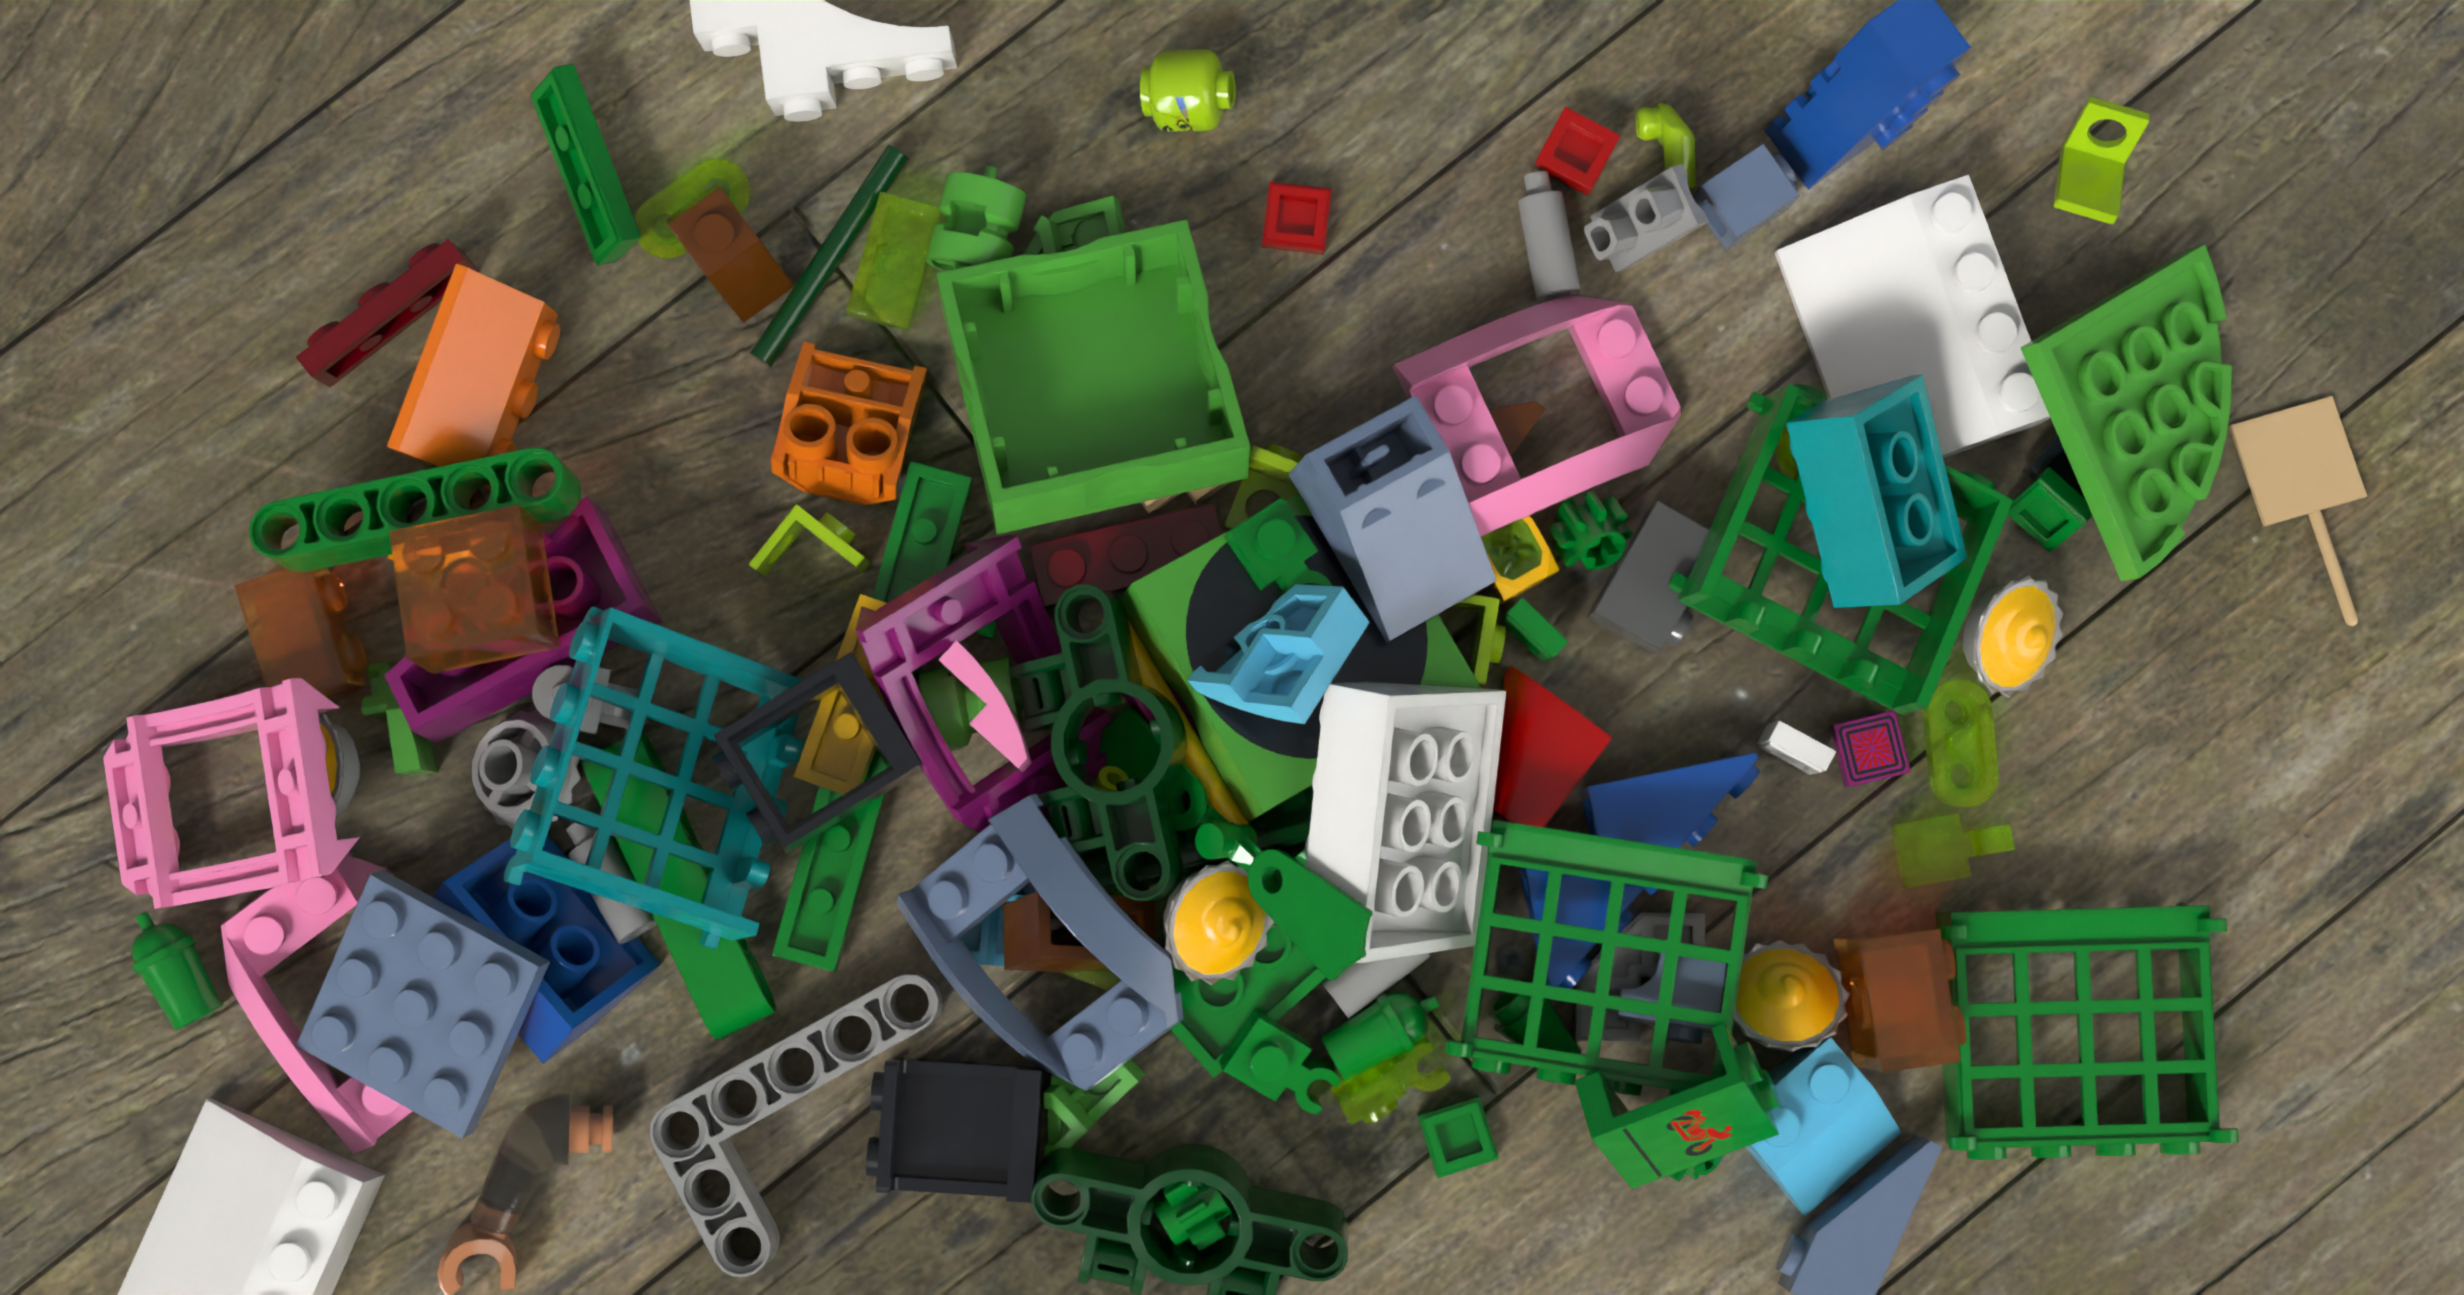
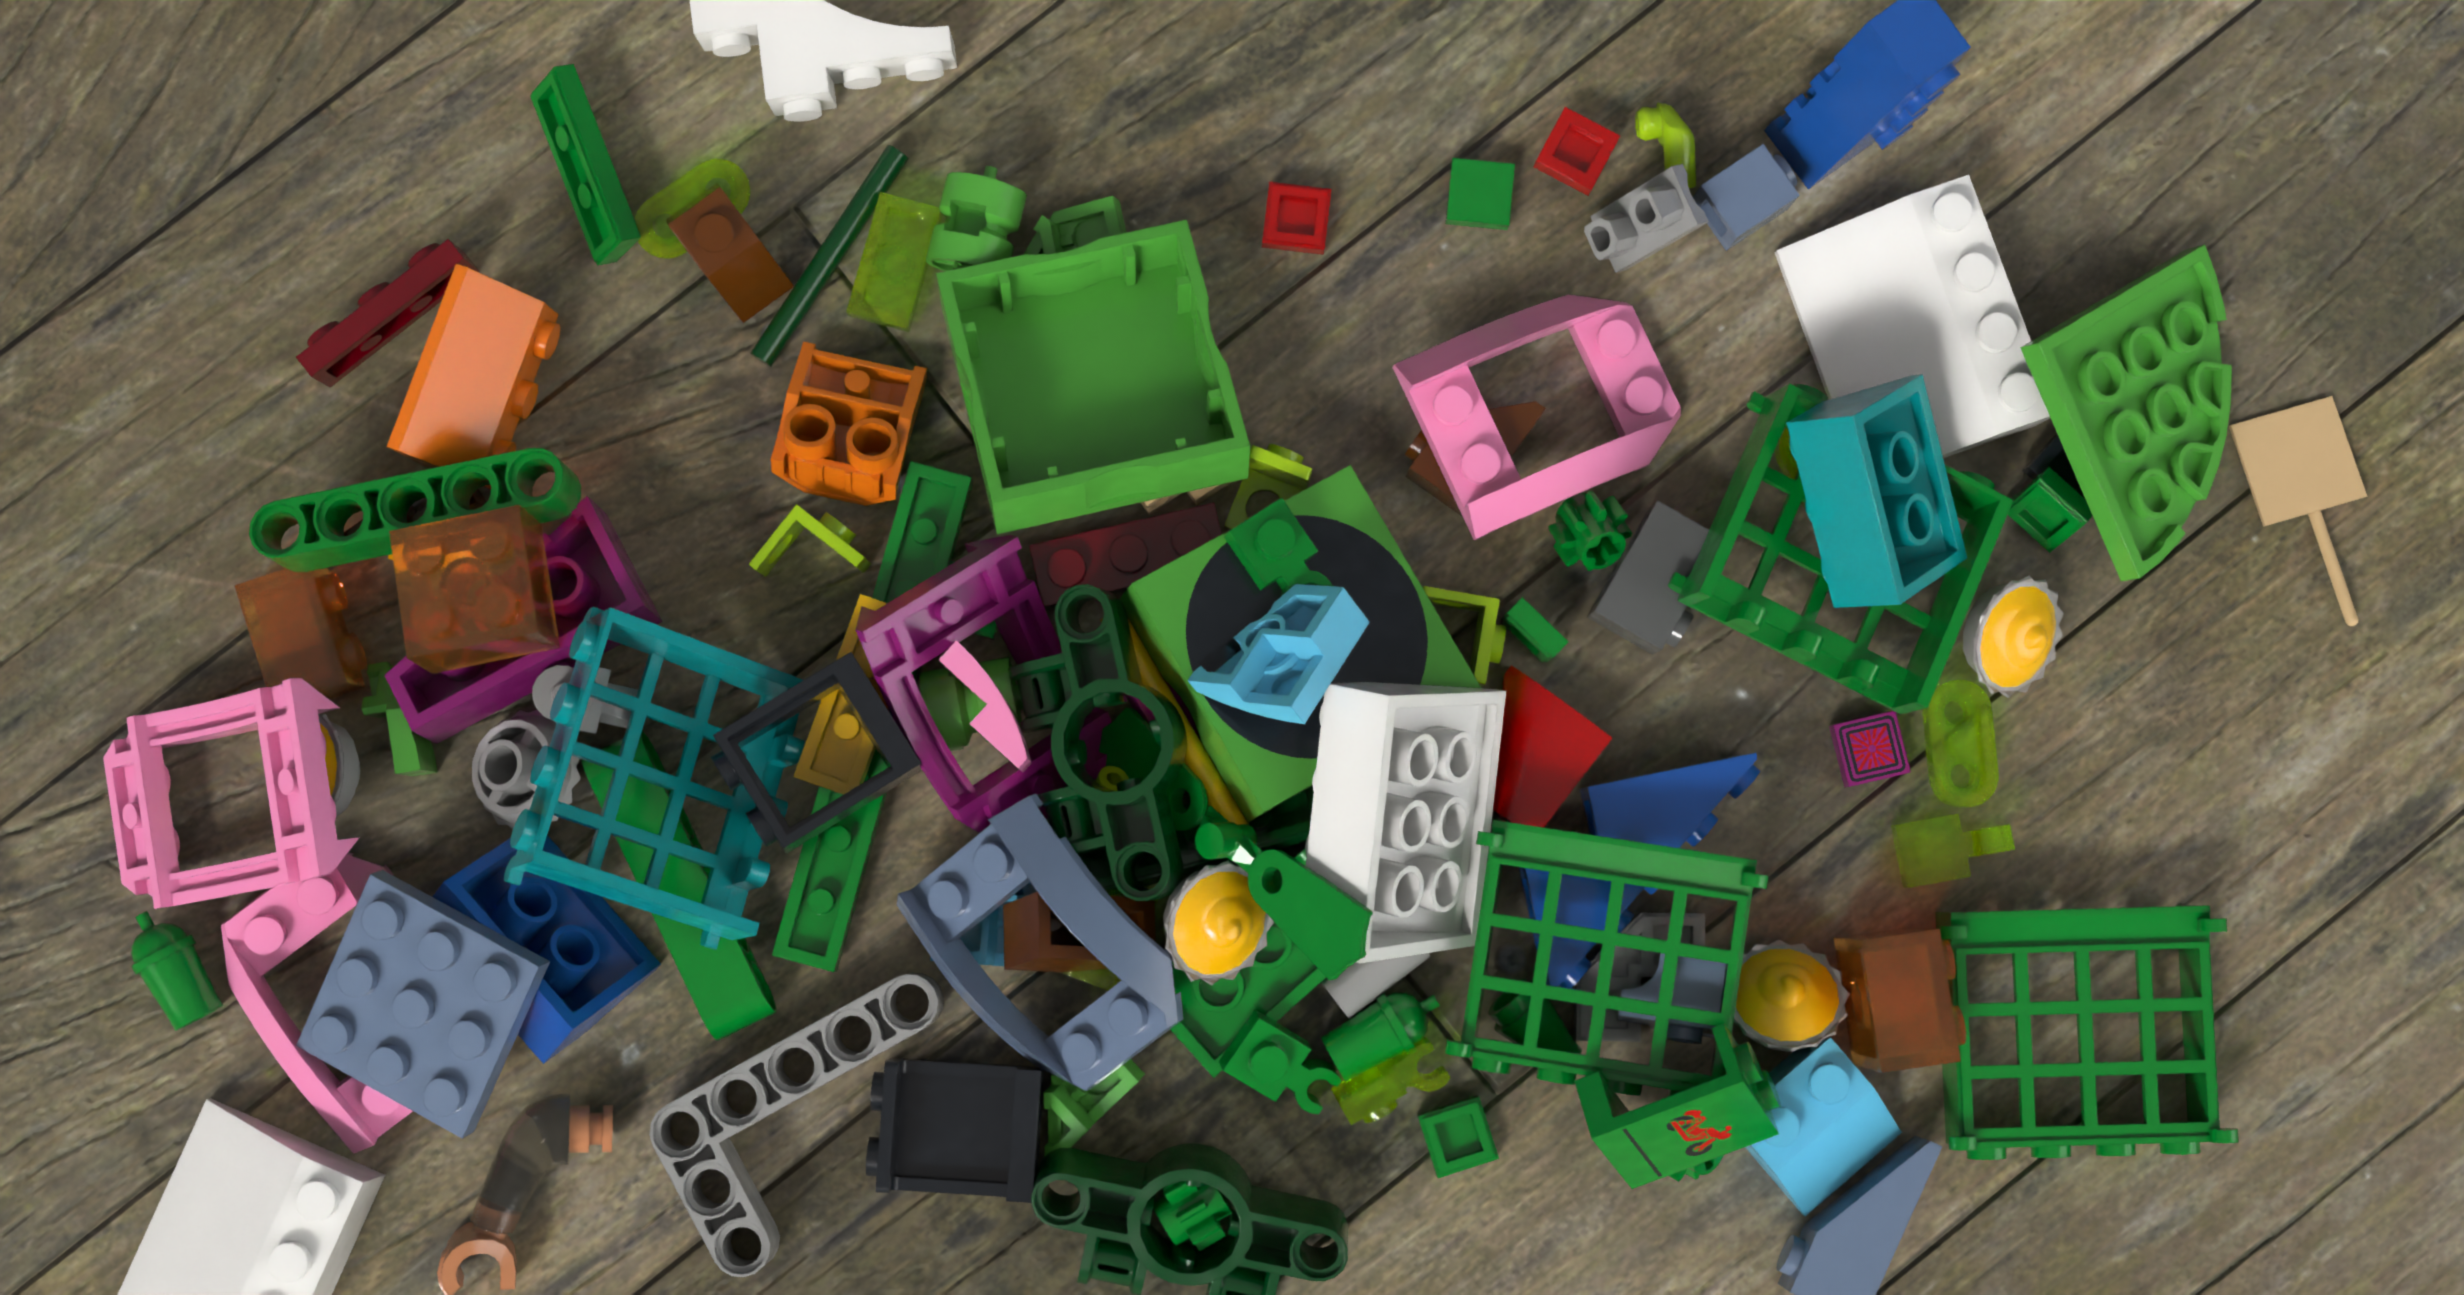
(623, 920): light grey cylinder -> none
(1186, 90): lime head -> none
(1396, 517): sand blue slope -> none
(1480, 194): none -> green tile
(1518, 558): rock -> none
(1547, 239): light grey cylinder -> none
(1795, 748): white tile -> none
(2092, 168): lime bracket -> none

